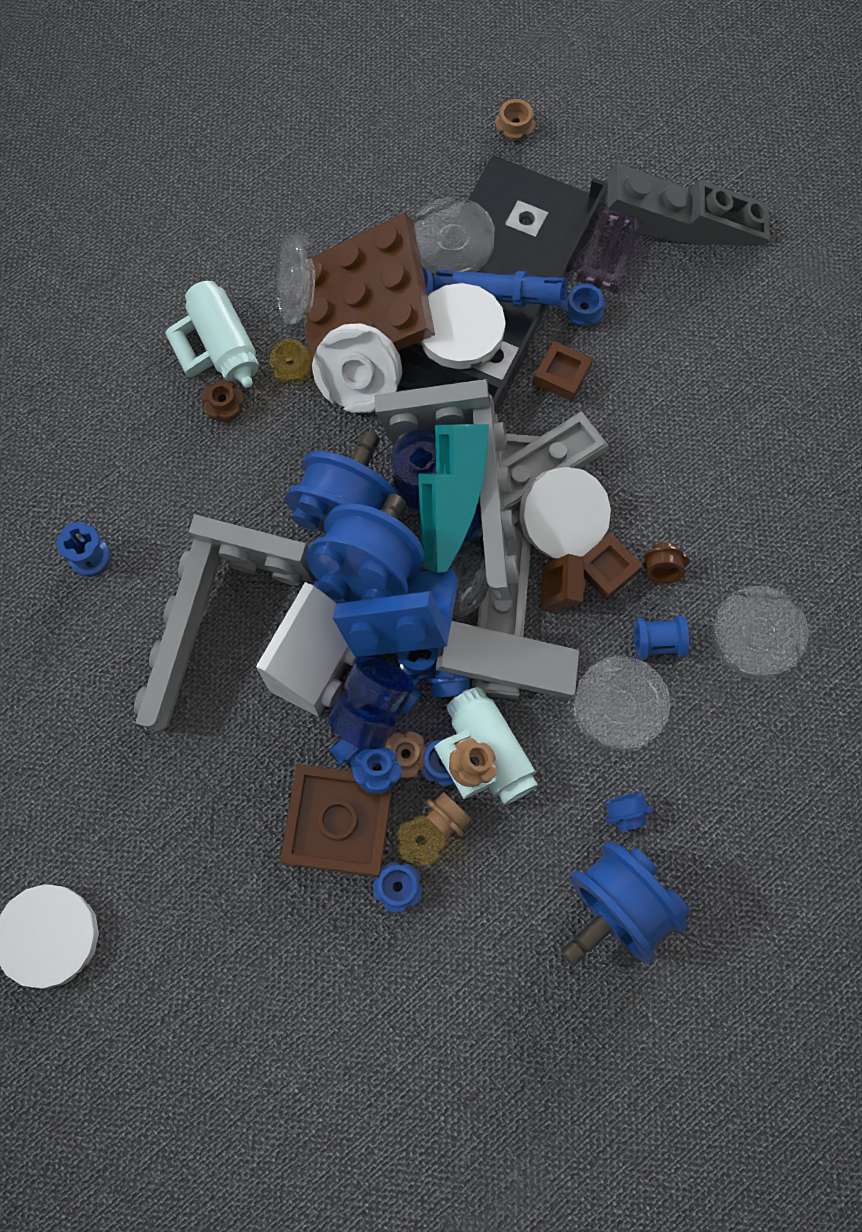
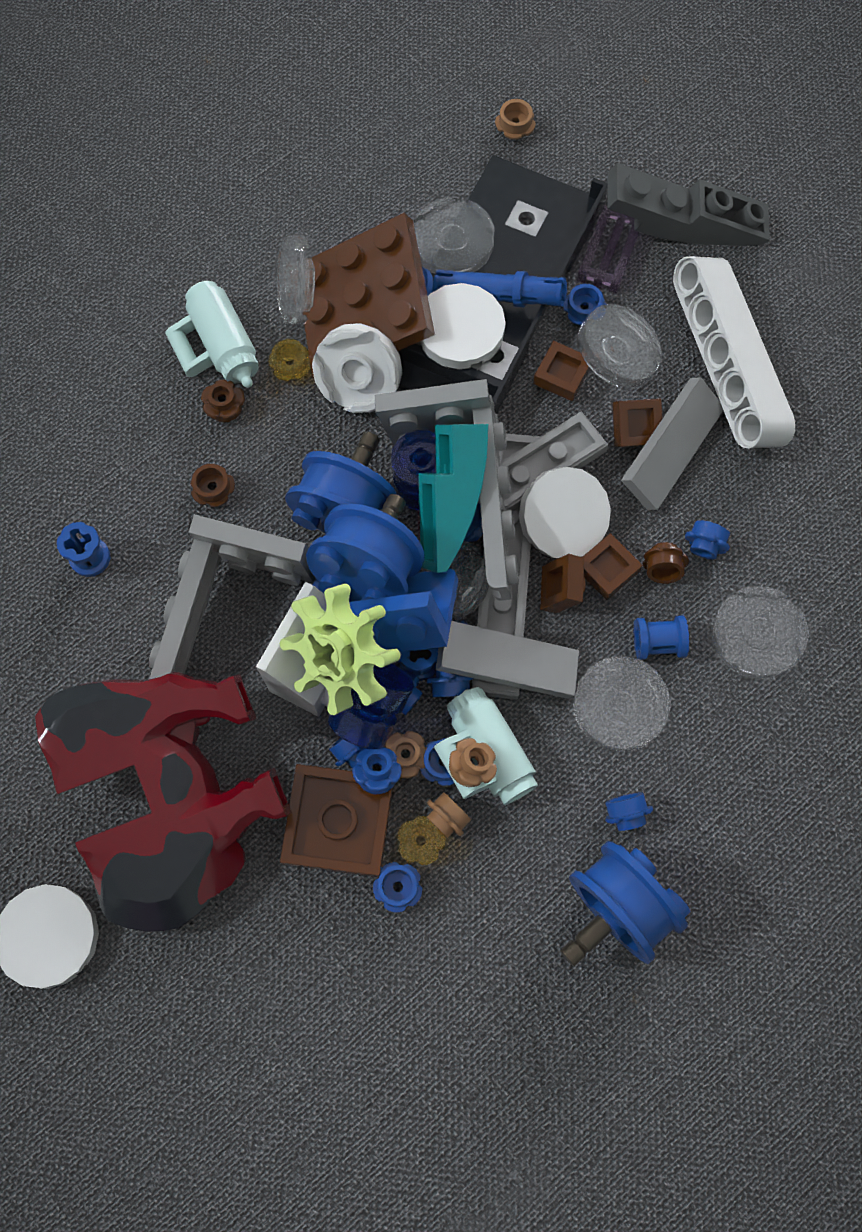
(187, 849): none -> dark red animal
(207, 475): none -> reddish brown plate
(339, 649): none -> yellowish green gear
(620, 345): none -> clear tile
(635, 421): none -> reddish brown plate
(673, 444): none -> light grey tile
(708, 539): none -> blue plate
(733, 353): none -> white beam

